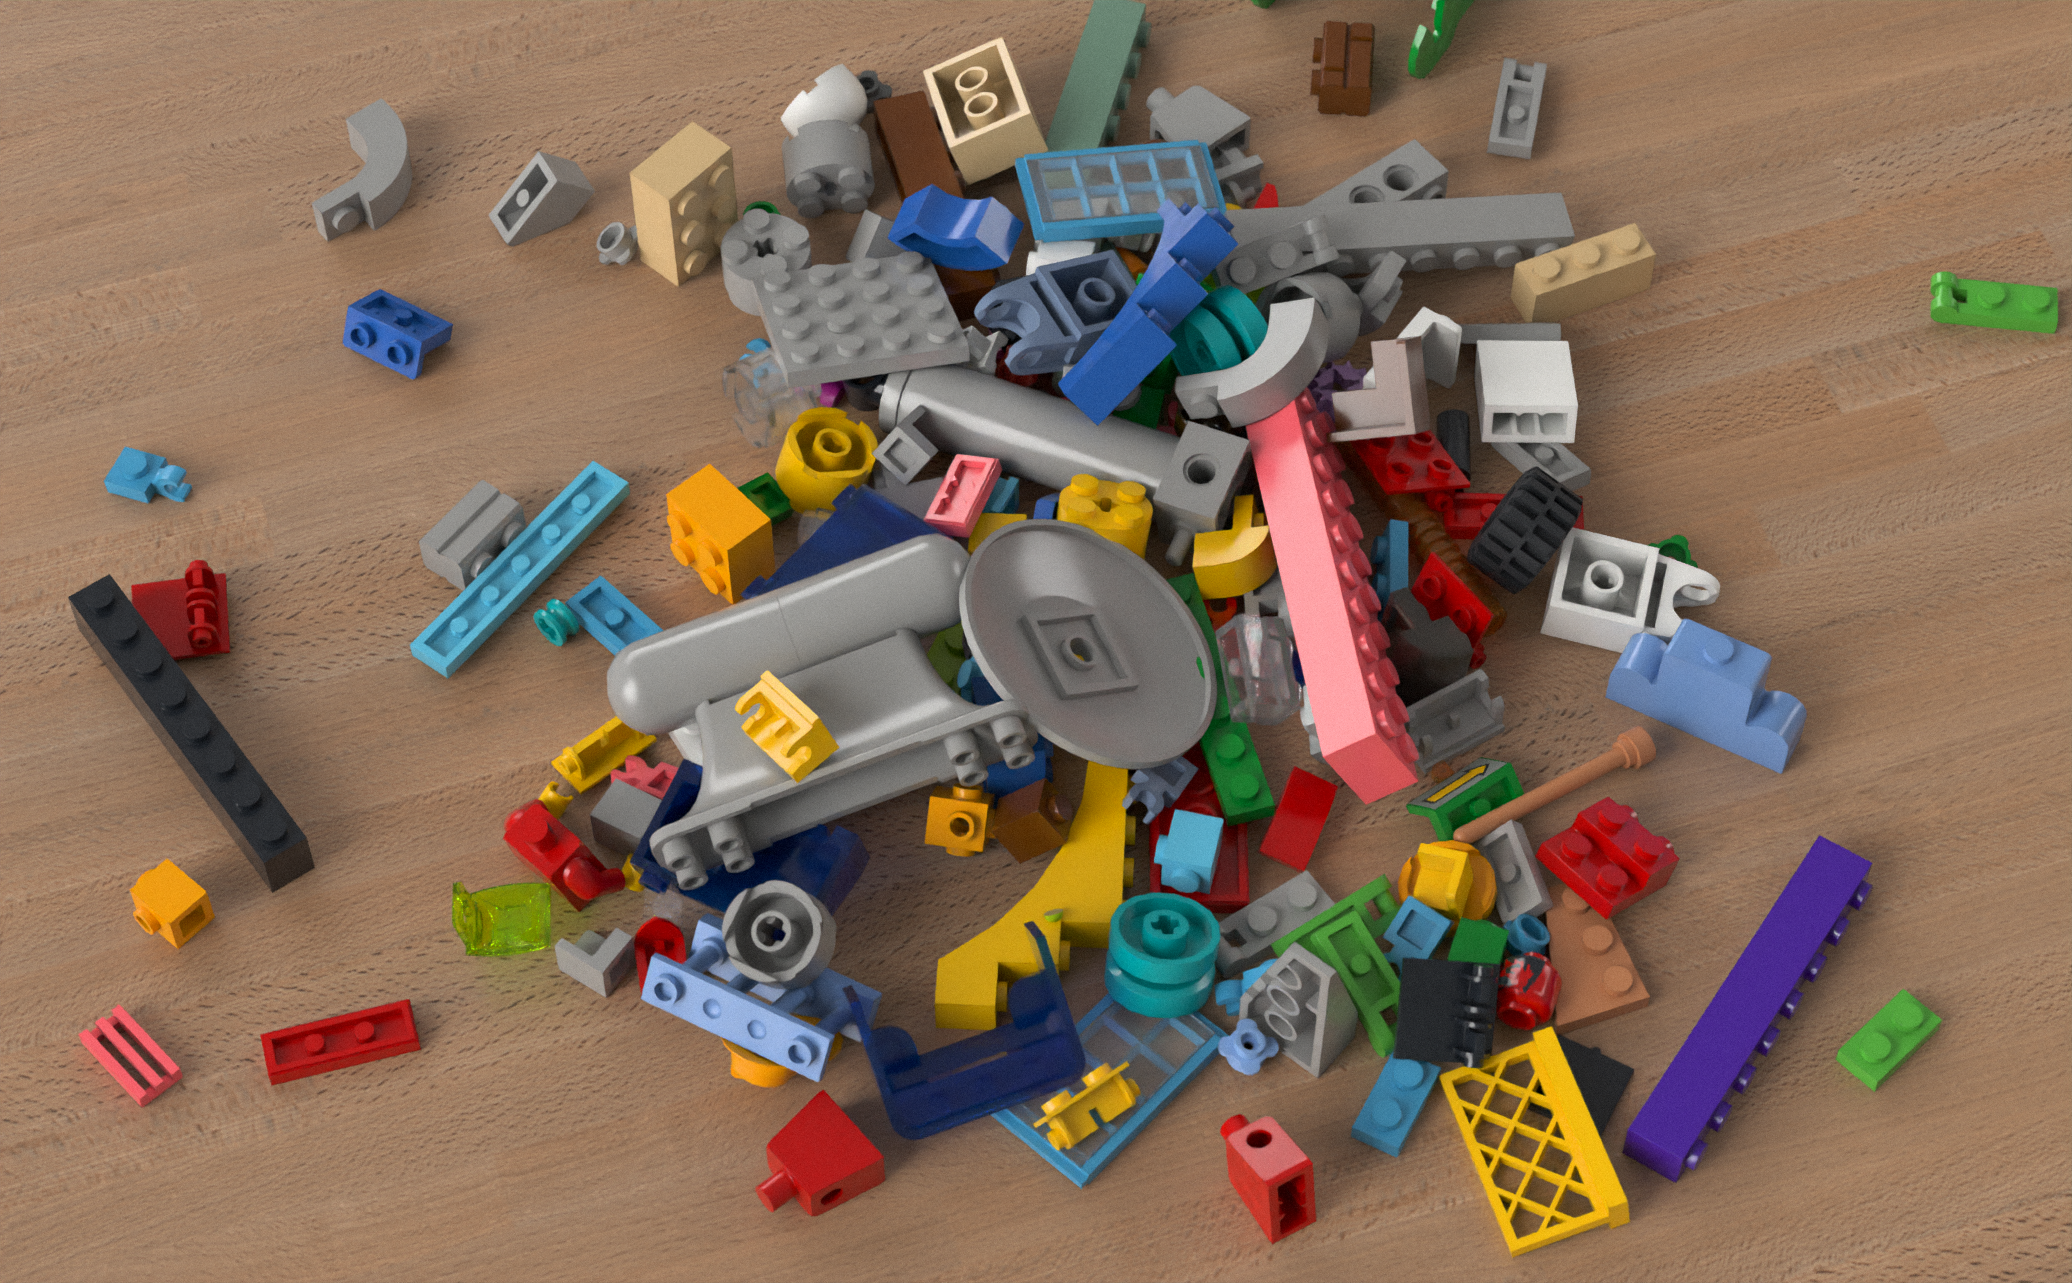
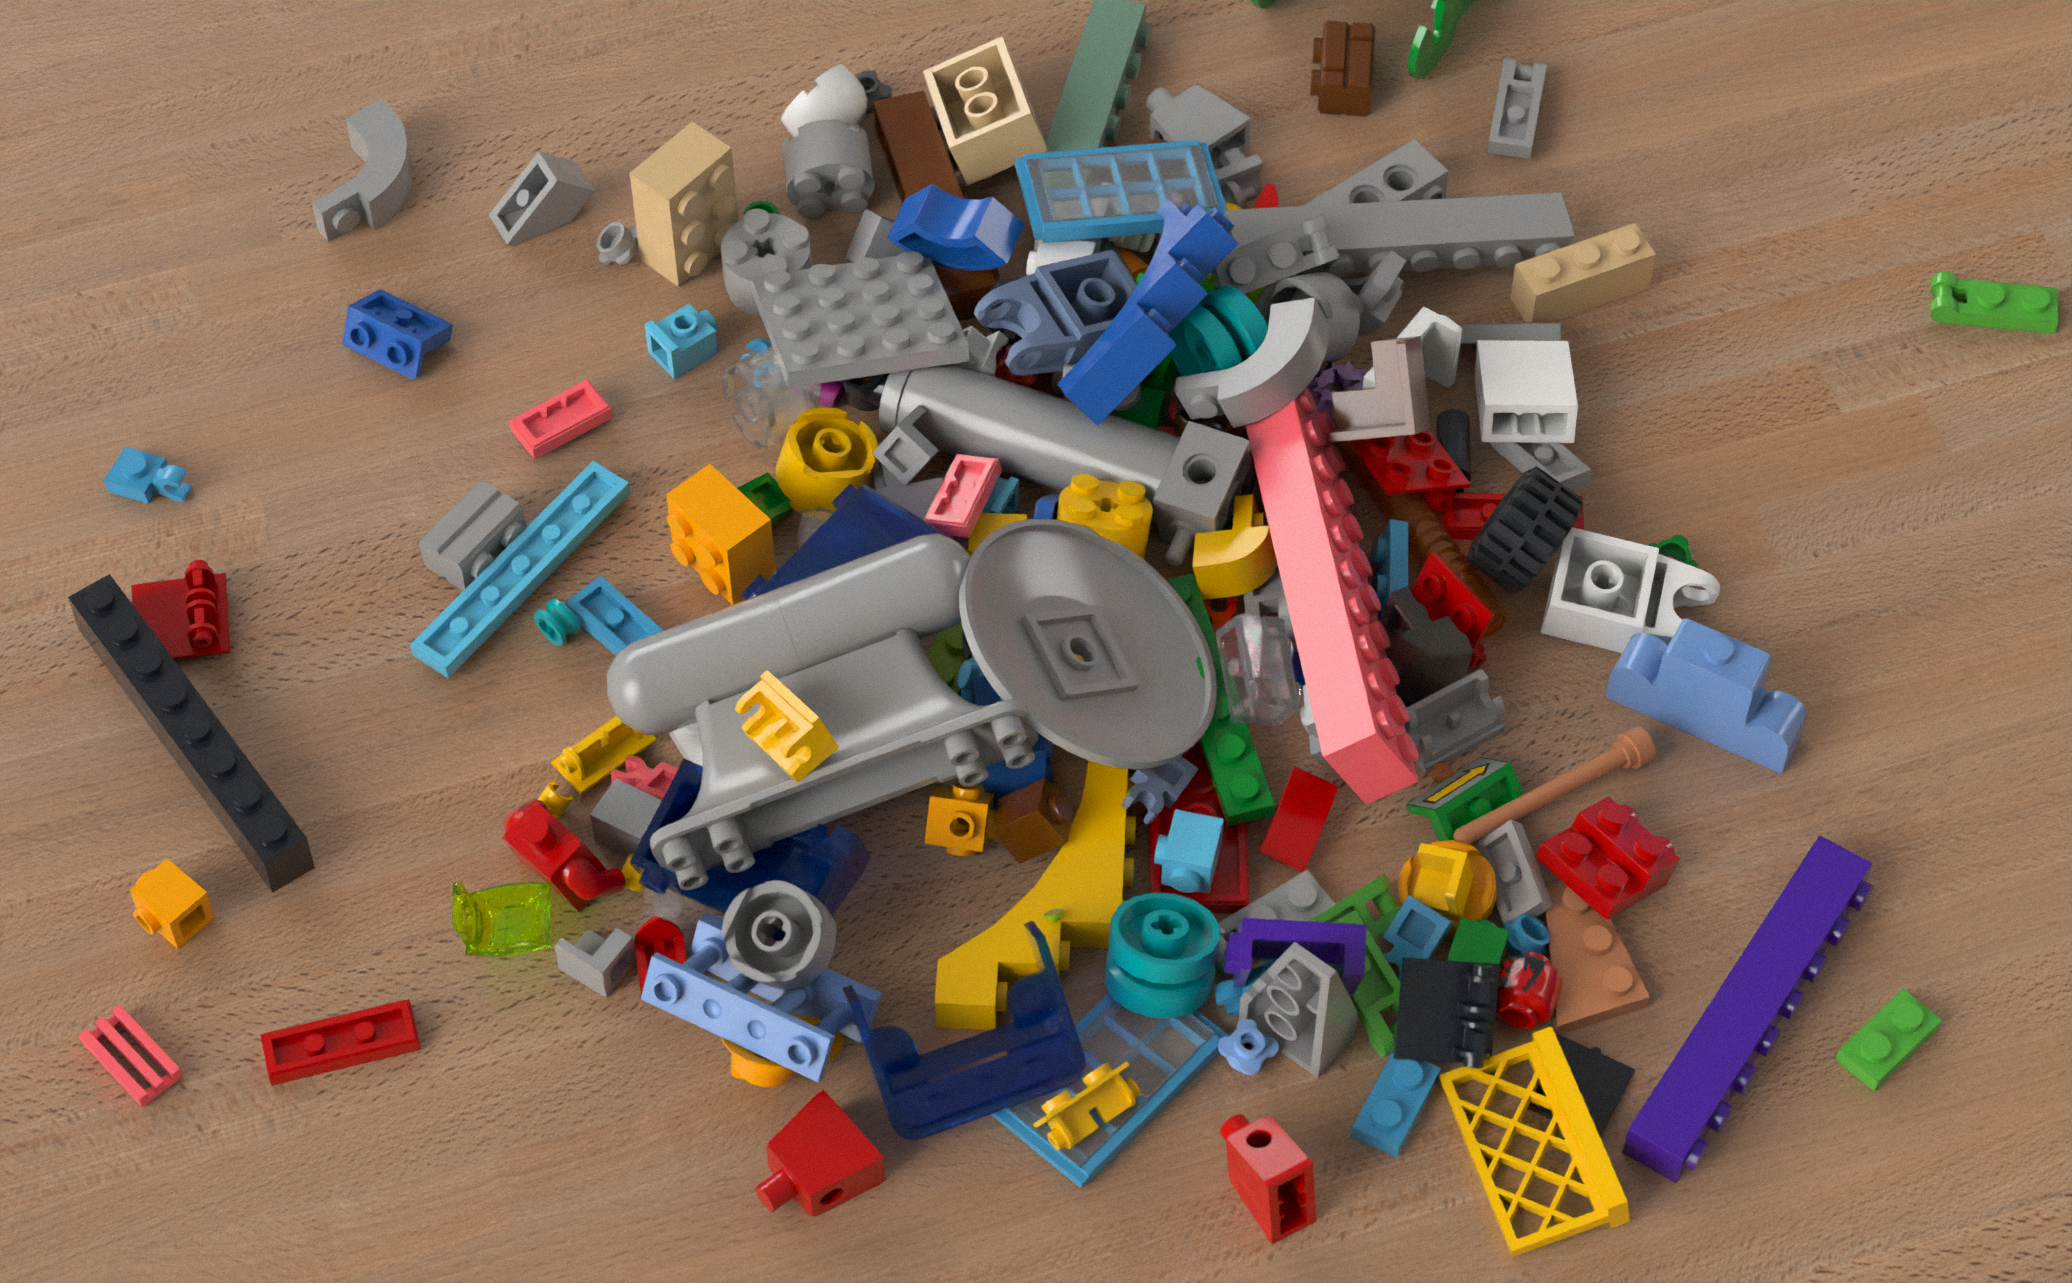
(561, 419): none -> coral plate
(682, 340): none -> medium azure brick
(1269, 938): none -> dark purple panel

